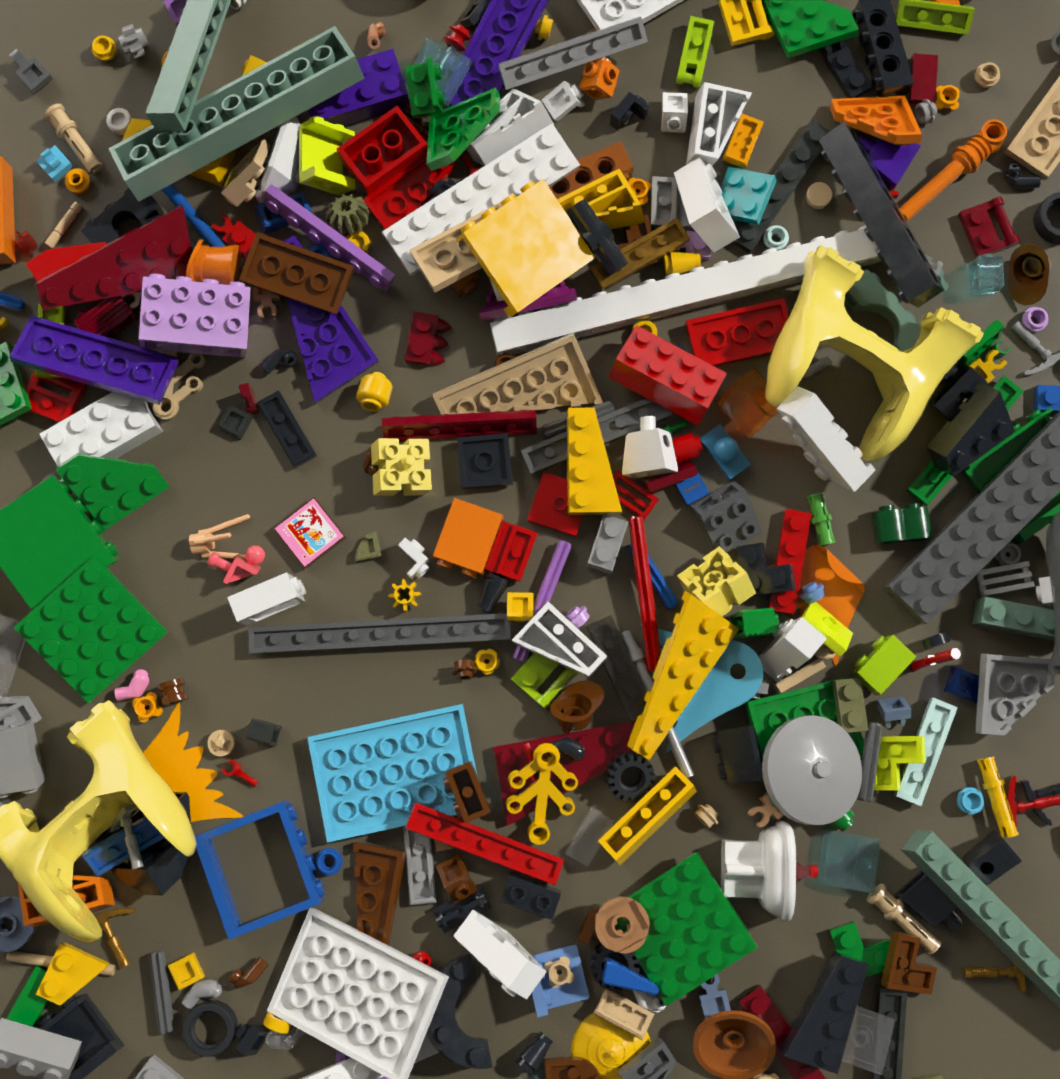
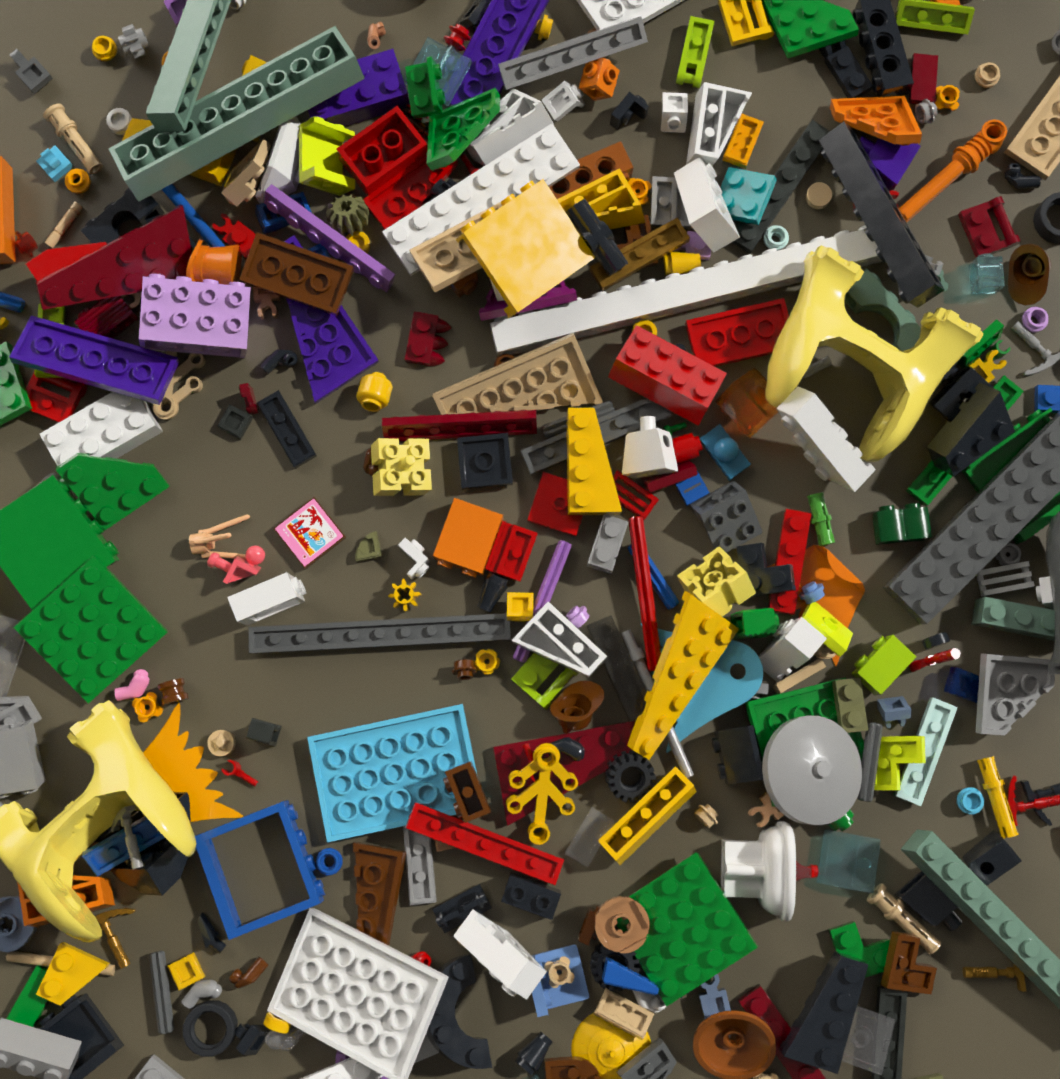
(209, 934): none -> black bar
(456, 878): reddish brown bracket -> none

